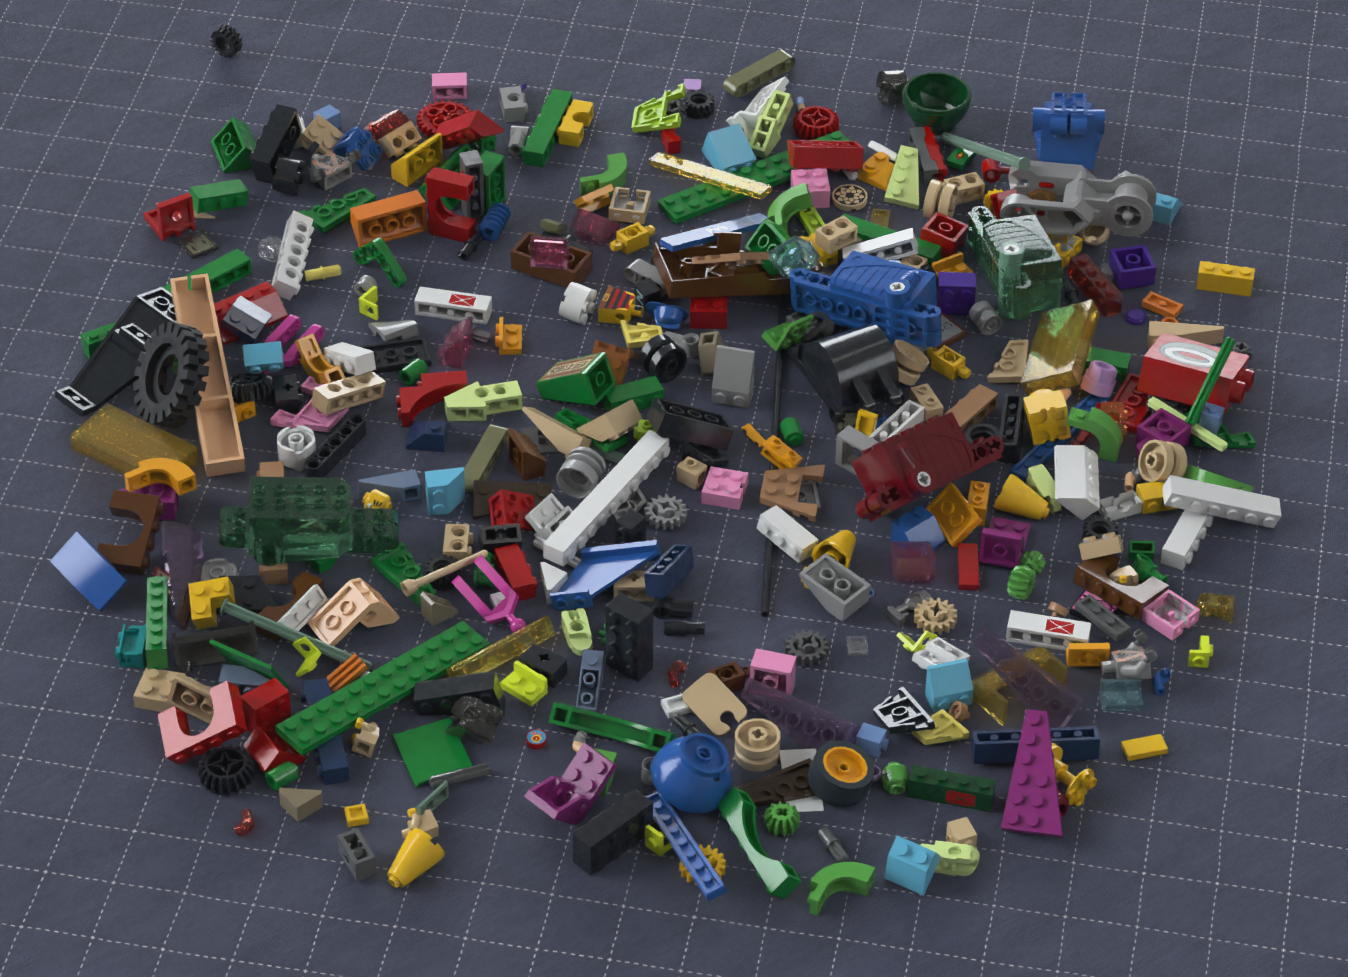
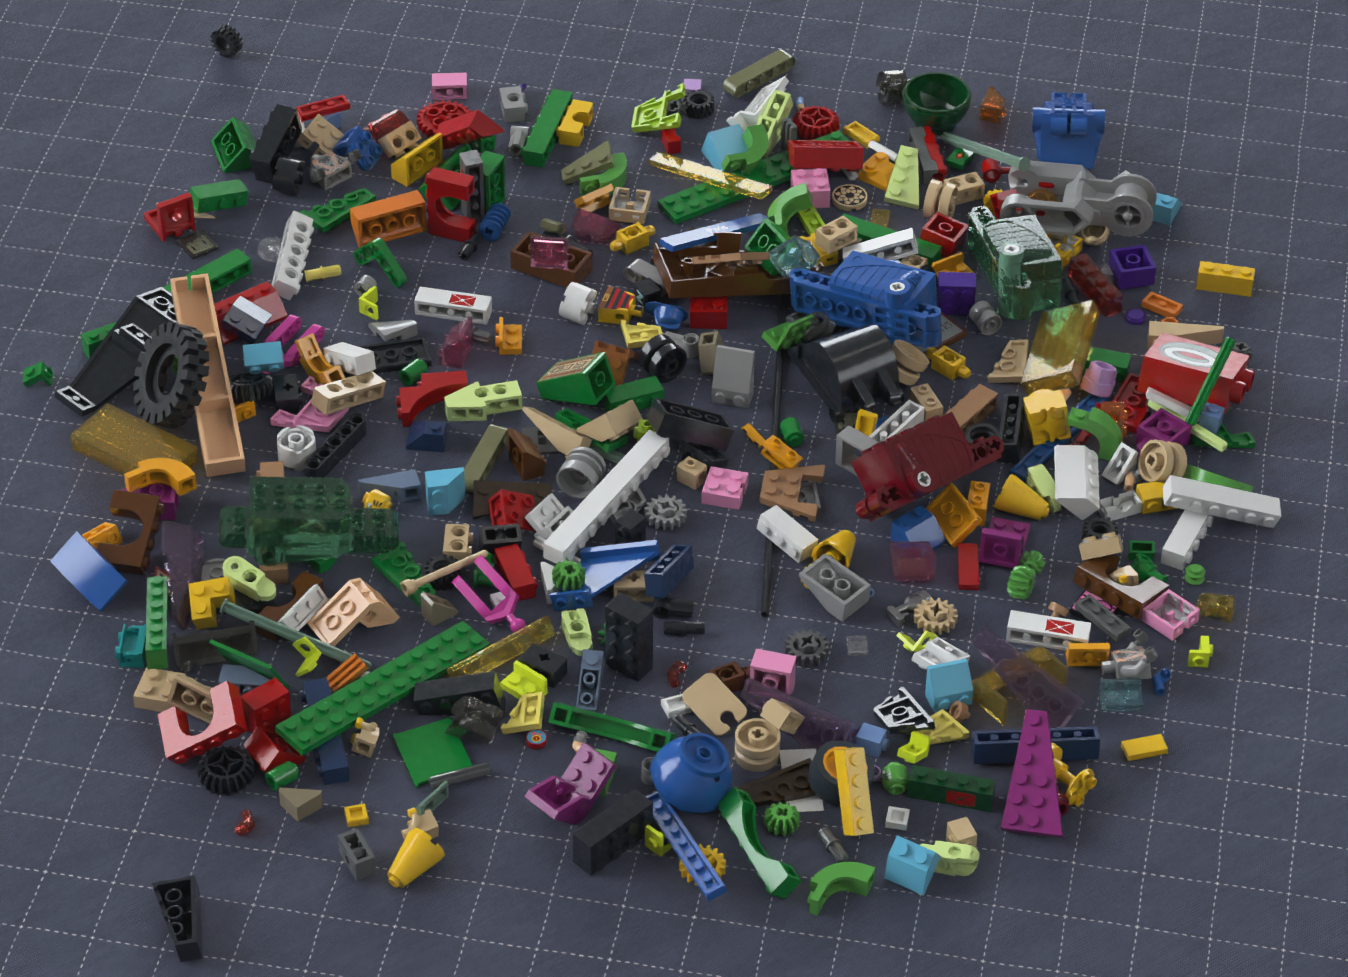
(37, 373): none -> green bracket
(104, 533): none -> light orange bracket
(182, 913): none -> black wedge
(243, 572): none -> yellowish green piece
(323, 107): none -> red tile
(526, 714): none -> light yellow wing
(568, 575): none -> bright green gear
(589, 164): none -> olive wing
(756, 143): none -> bright green arch
(782, 716): none -> tan brick
(788, 132): none -> dark grey tile
(853, 791): none -> yellow brick
(860, 134): none -> yellow tile
(897, 818): none -> white plate
(916, 749): none -> neon yellow bracket
(993, 106): none -> clear orange slope
(1121, 463): none -> white slope
(1168, 402): none -> white tile
(1194, 574): none -> bright green wheel

